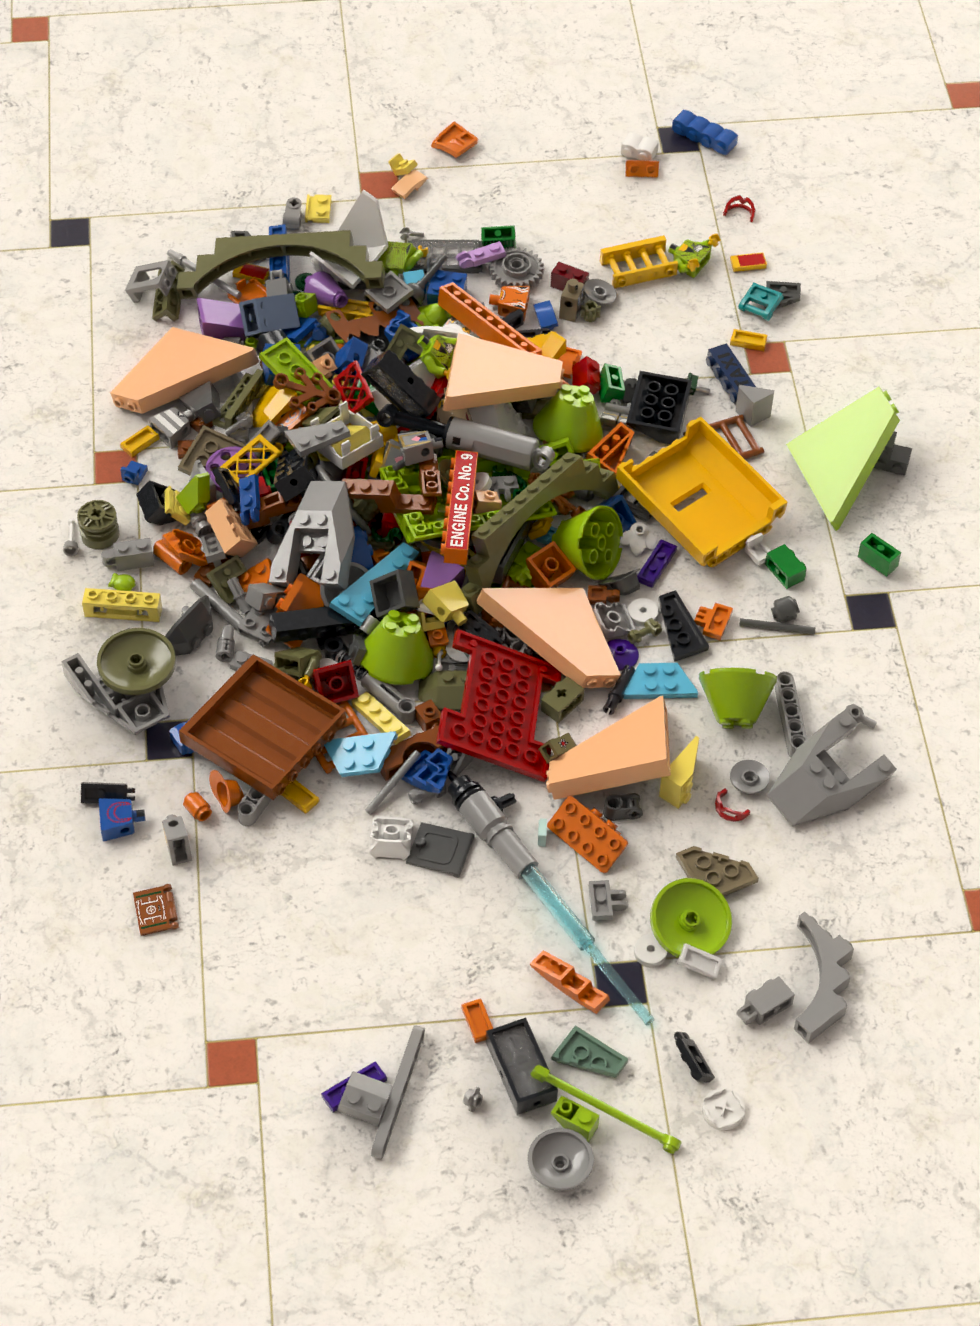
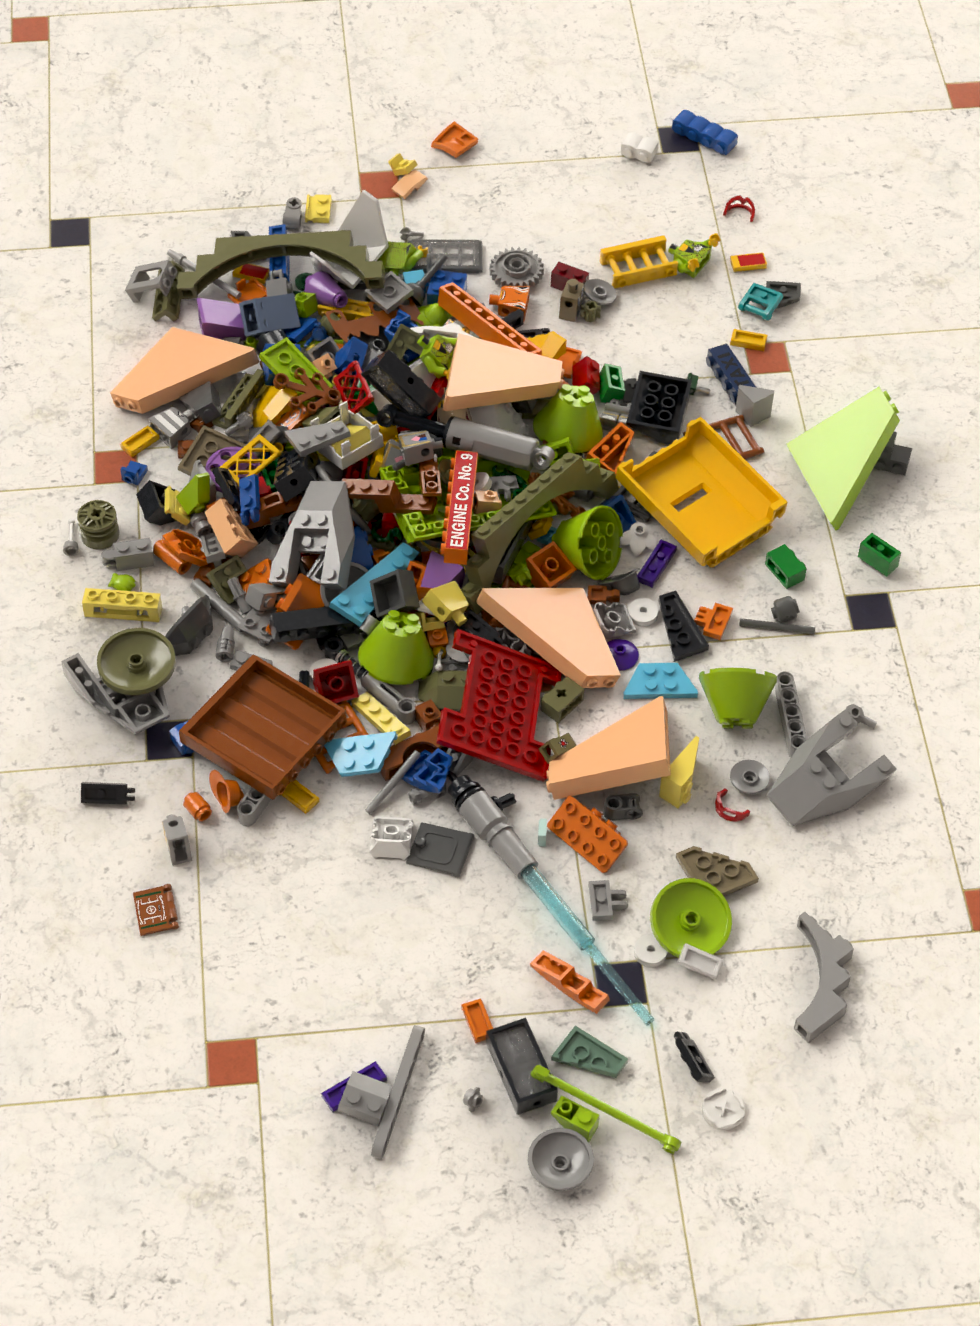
(118, 818): blue torso -> none
(298, 662): olive torso -> none
(357, 650): dark grey plate -> none
(481, 255): lavender hinge -> none
(502, 234): green brick -> none
(545, 315): blue slope -> none
(616, 695): black pin -> none
(639, 168): orange hinge -> none
(651, 626): olive bar -> none
(756, 548): white bracket -> none
(766, 1001): light grey brick -> none

